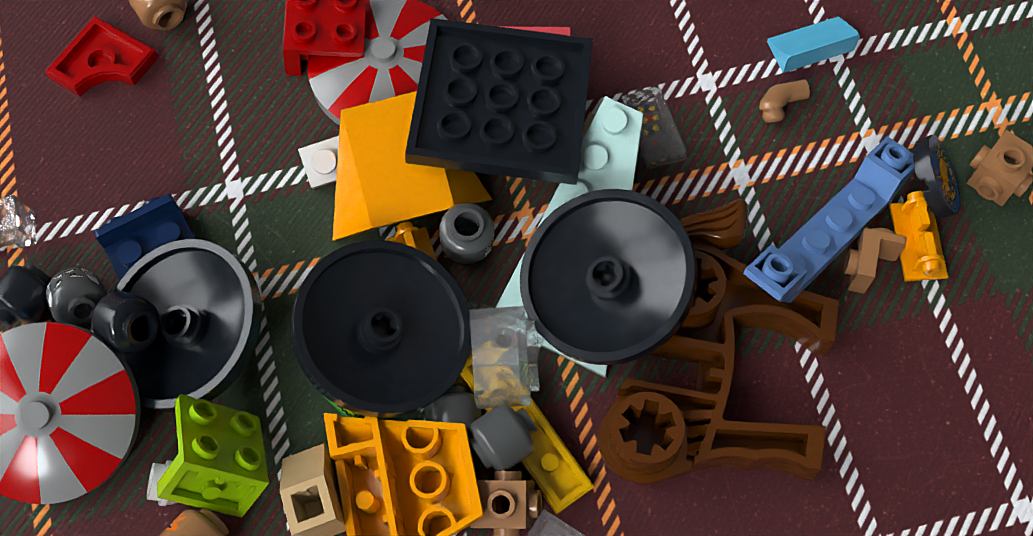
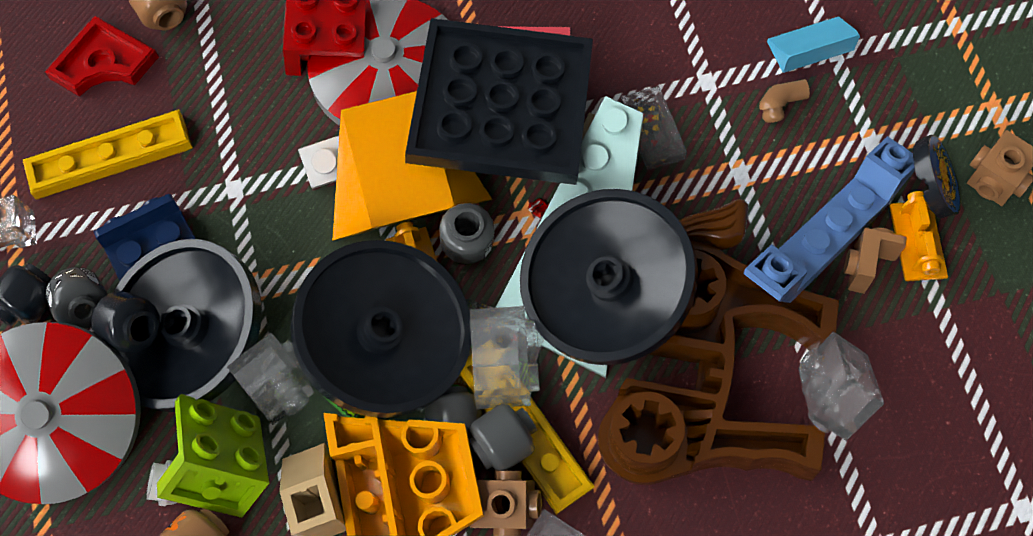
(107, 154): none -> yellow tile
(272, 378): none -> clear brick
(538, 207): none -> red piece
(839, 386): none -> clear brick

